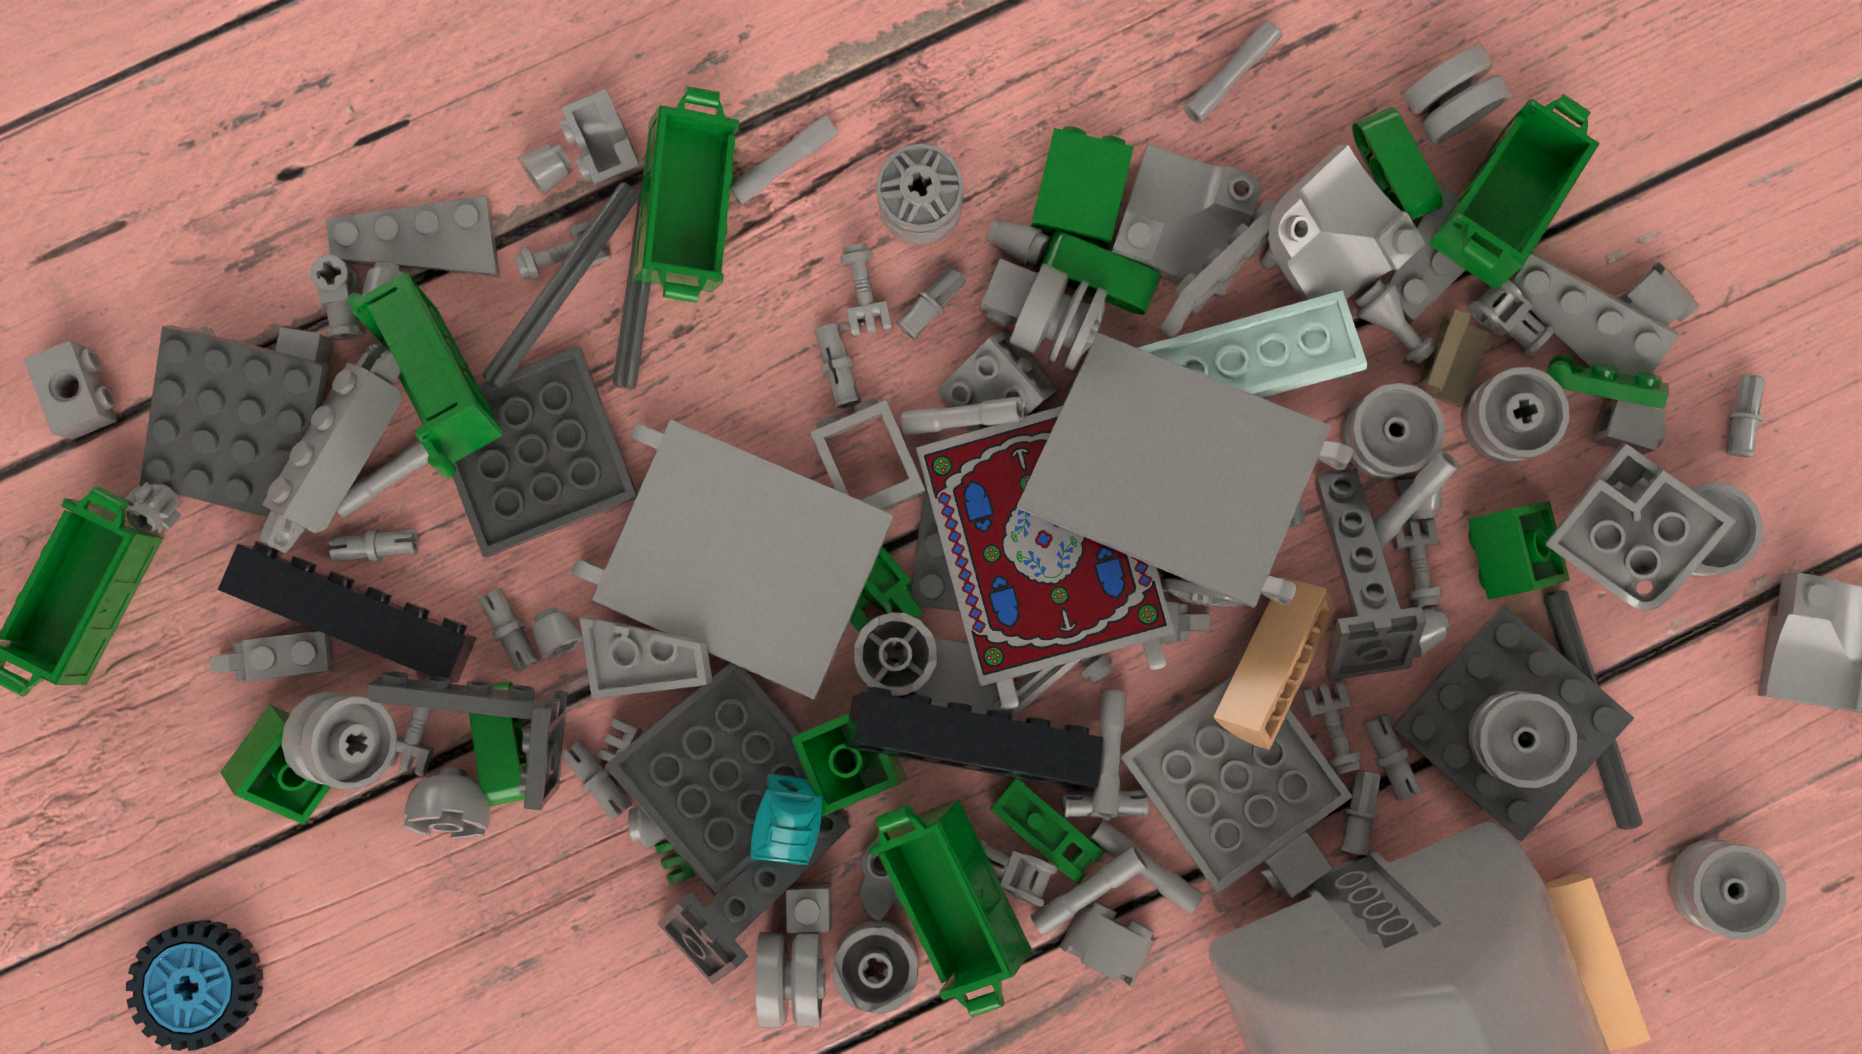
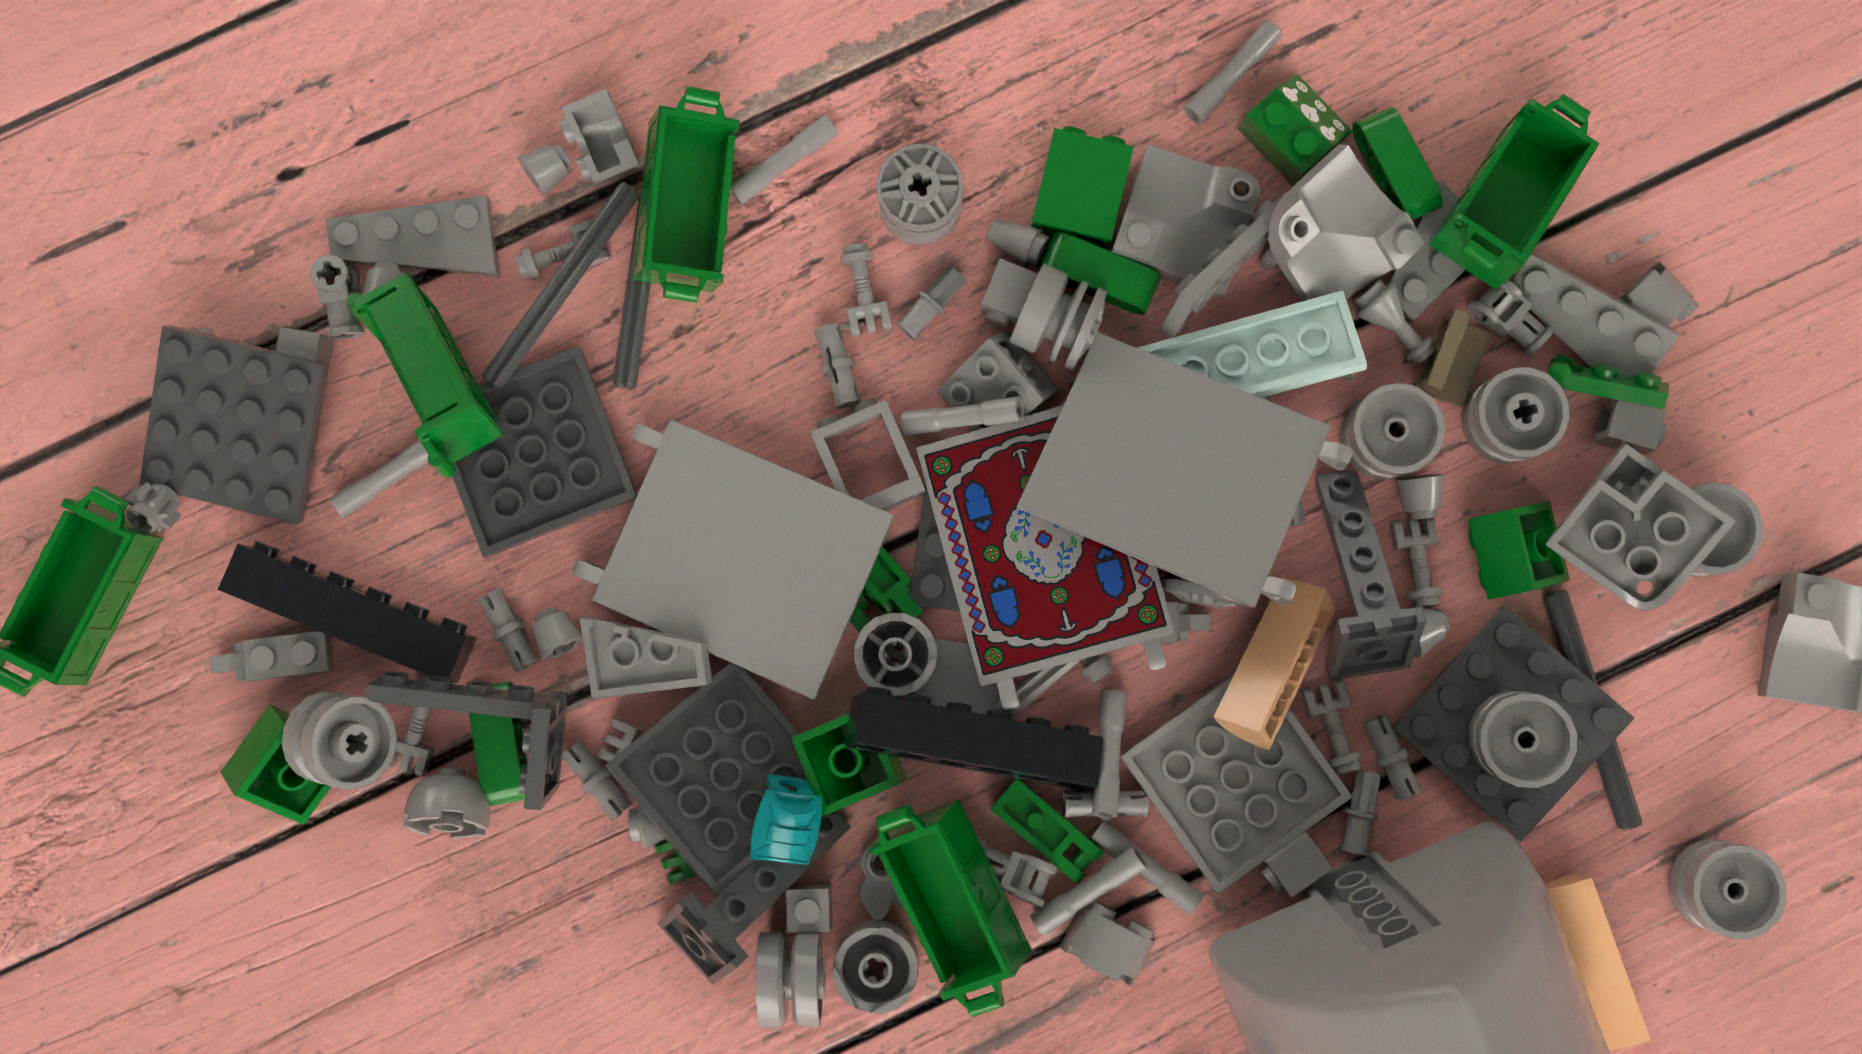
(53, 376): light grey brick -> none
(188, 1014): wheel -> none
(333, 449): light grey hinge -> none
(374, 545): light grey pin -> none
(1294, 129): none -> green slope
(1425, 484): light grey piece -> none
(1455, 94): light grey wheel -> none
(1746, 416): light grey axle -> none

